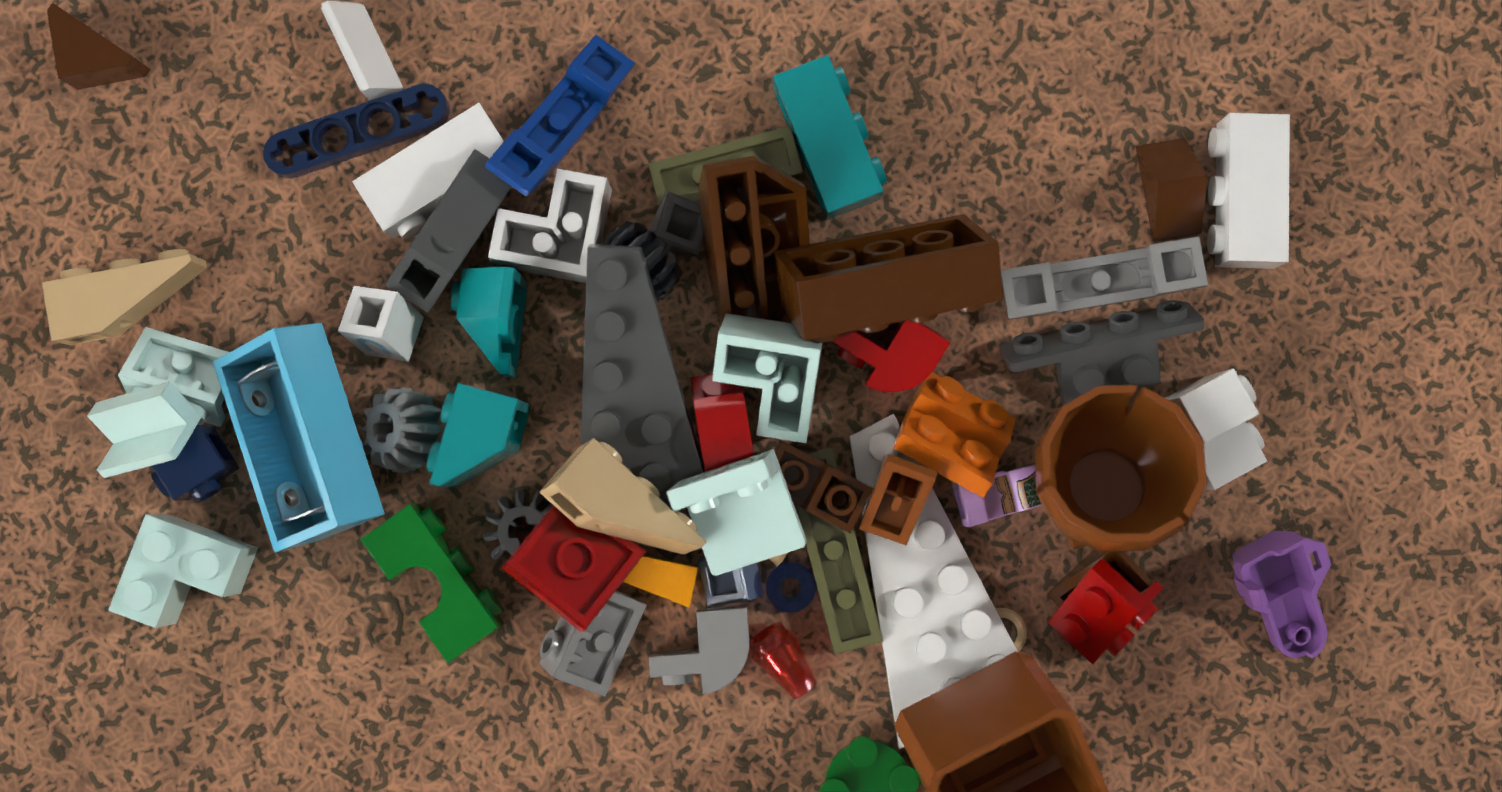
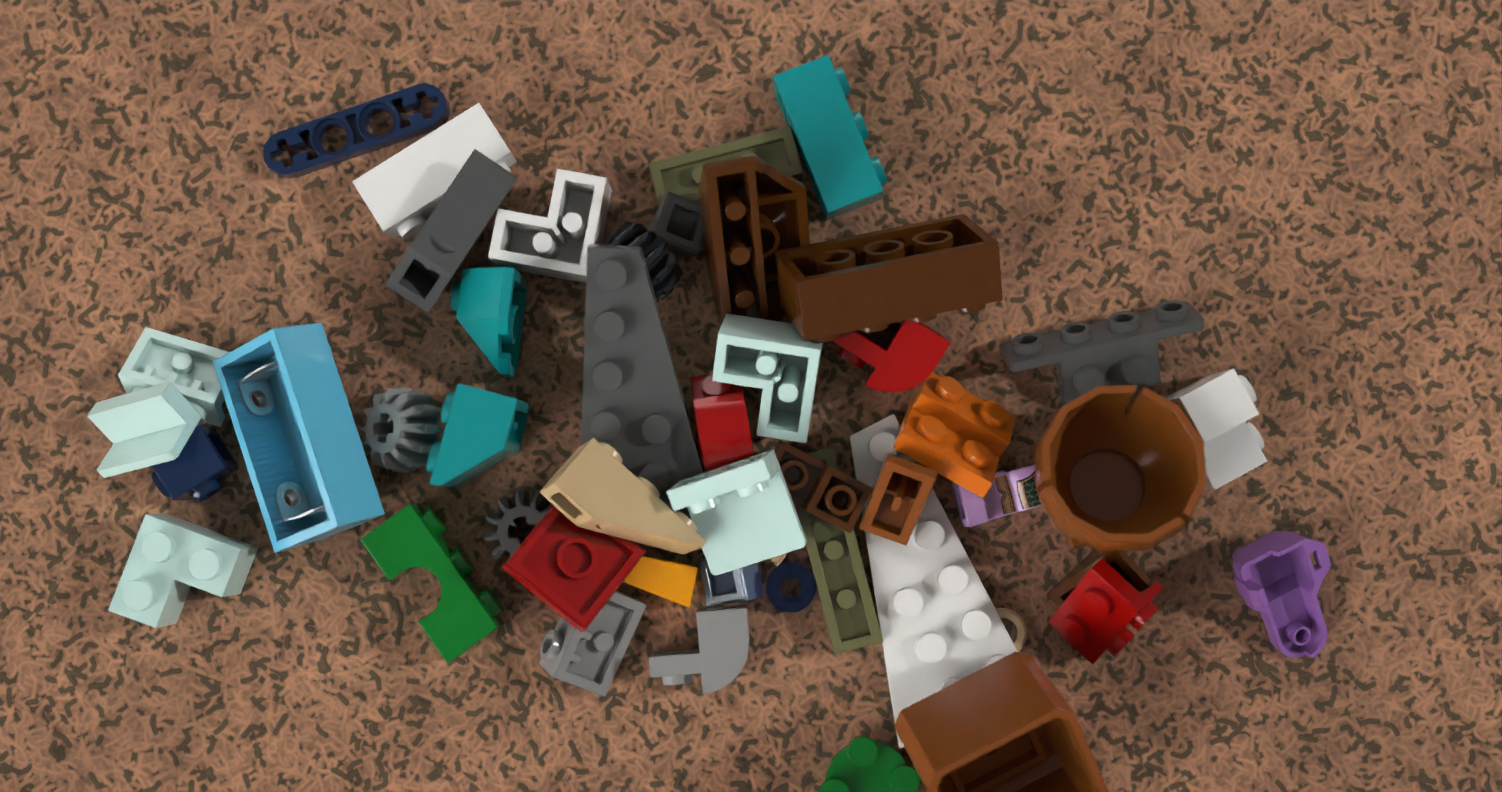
(85, 56): reddish brown slope -> none
(110, 301): tan slope -> none
(362, 48): white slope -> none
(381, 323): white brick -> none
(561, 118): blue slope -> none
(782, 658): clear red cone -> none
(1104, 279): light grey slope -> none
(1172, 188): reddish brown slope -> none
(1250, 191): white brick -> none

